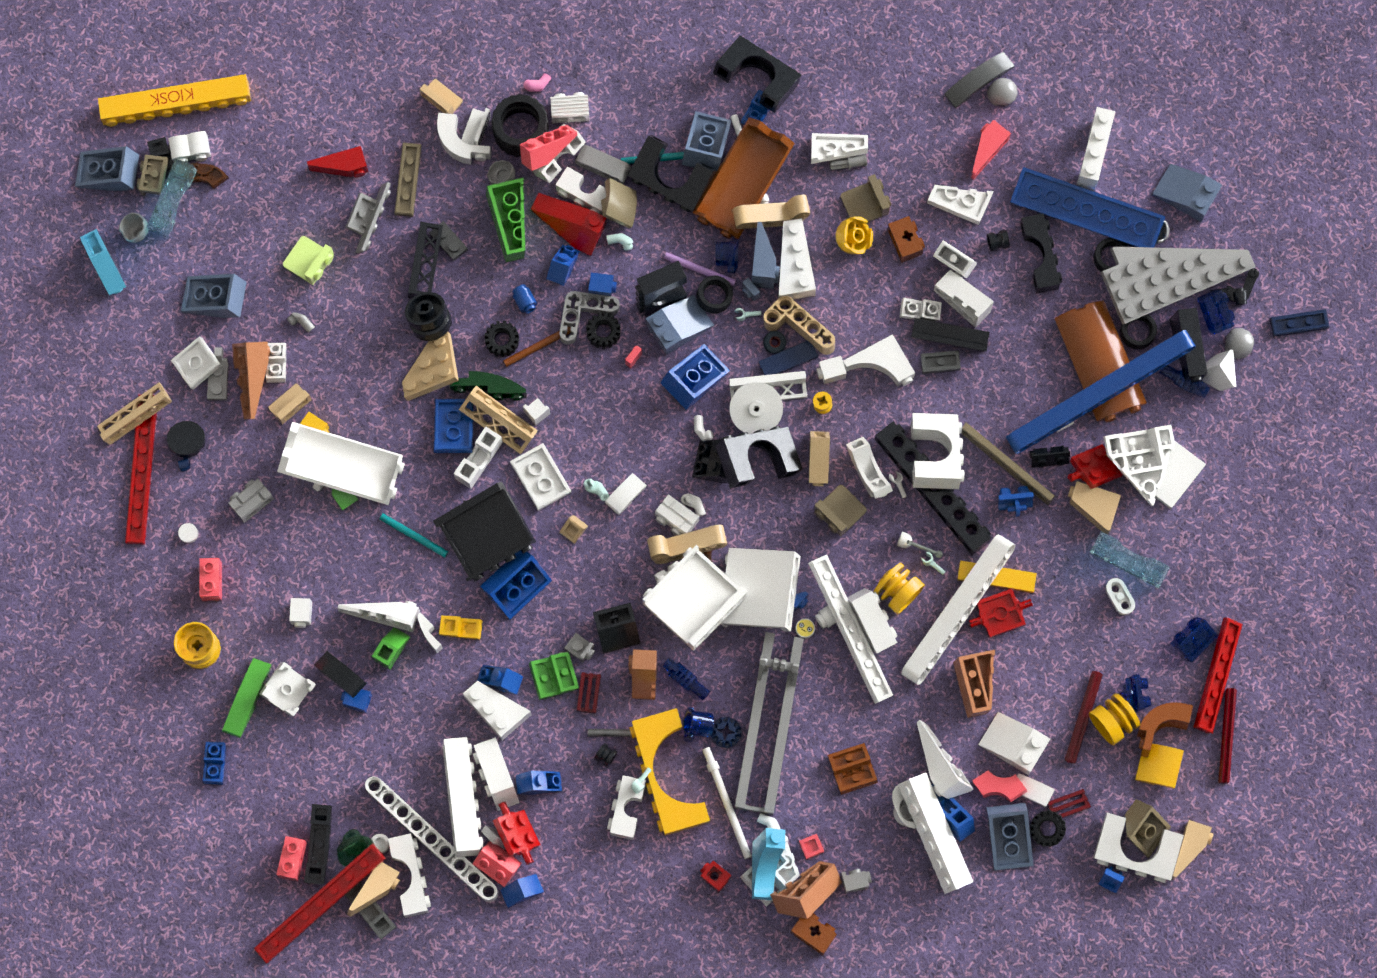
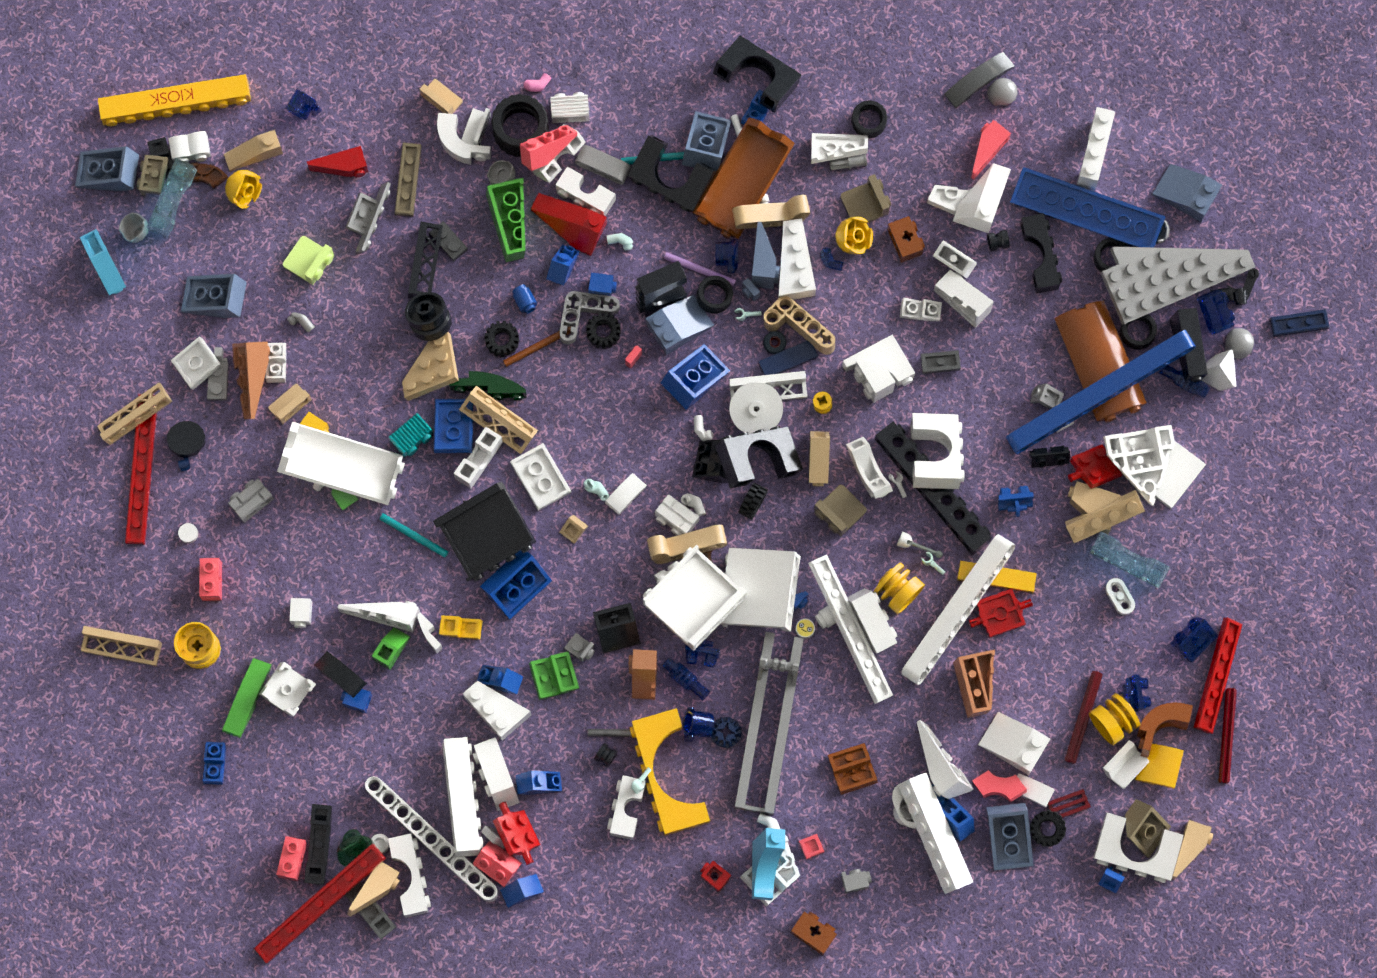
(120, 638): none -> tan fence
(243, 184): none -> yellow cylinder
(254, 150): none -> tan slope
(302, 105): none -> clear blue piece
(411, 435): none -> teal brick
(536, 411): white panel -> none
(591, 676): dark red tile -> none
(619, 203): dark tan slope -> none
(710, 654): none -> clear blue hips
(713, 767): white bar -> none
(753, 501): none -> black tyre
(808, 892): nougat wedge -> none
(828, 260): none -> clear blue arm
(831, 370): white brick -> none
(866, 105): none -> black tyre
(874, 378): none -> white slope
(950, 334): black fence -> none
(982, 201): none -> white wedge
(1007, 464): dark tan tile -> none
(1046, 396): none -> light grey bracket
(1097, 521): none -> tan arch
(1125, 765): none -> white panel

